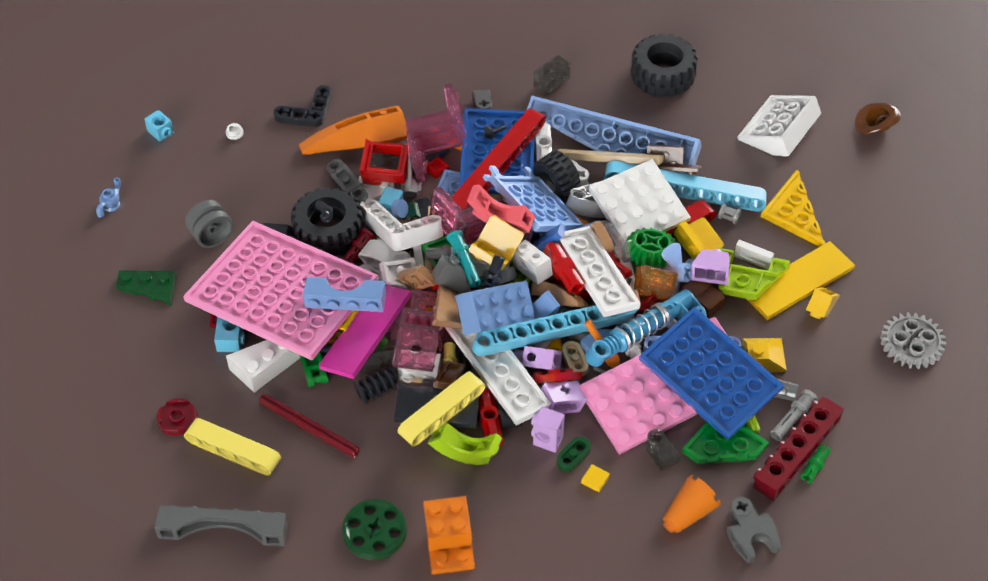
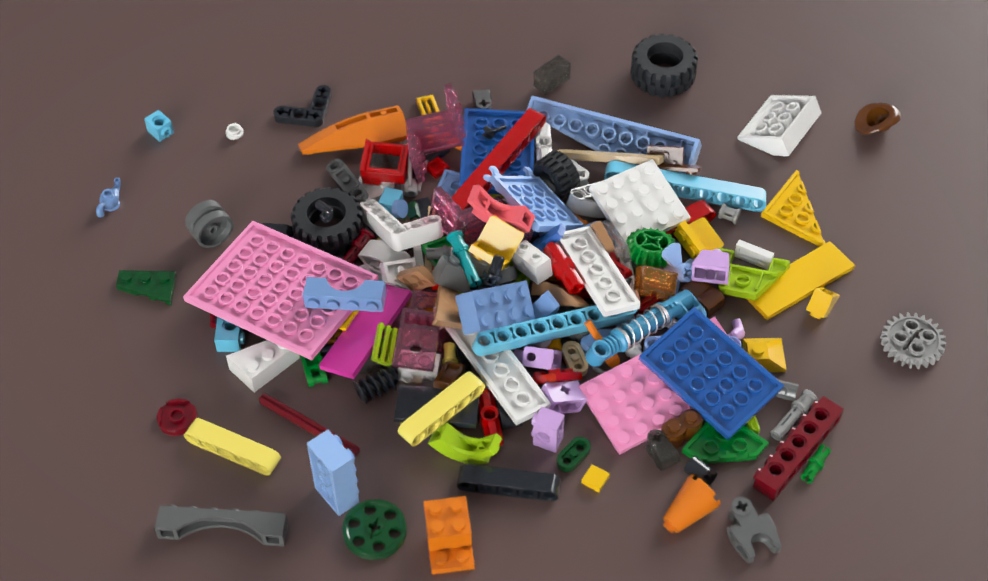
(333, 472): none -> light blue brick
(391, 345): none -> lime tile
(424, 99): none -> yellow tile
(508, 482): none -> black beam
(682, 428): none -> reddish brown brick
(700, 470): none -> black beam
(738, 331): none -> lavender arm

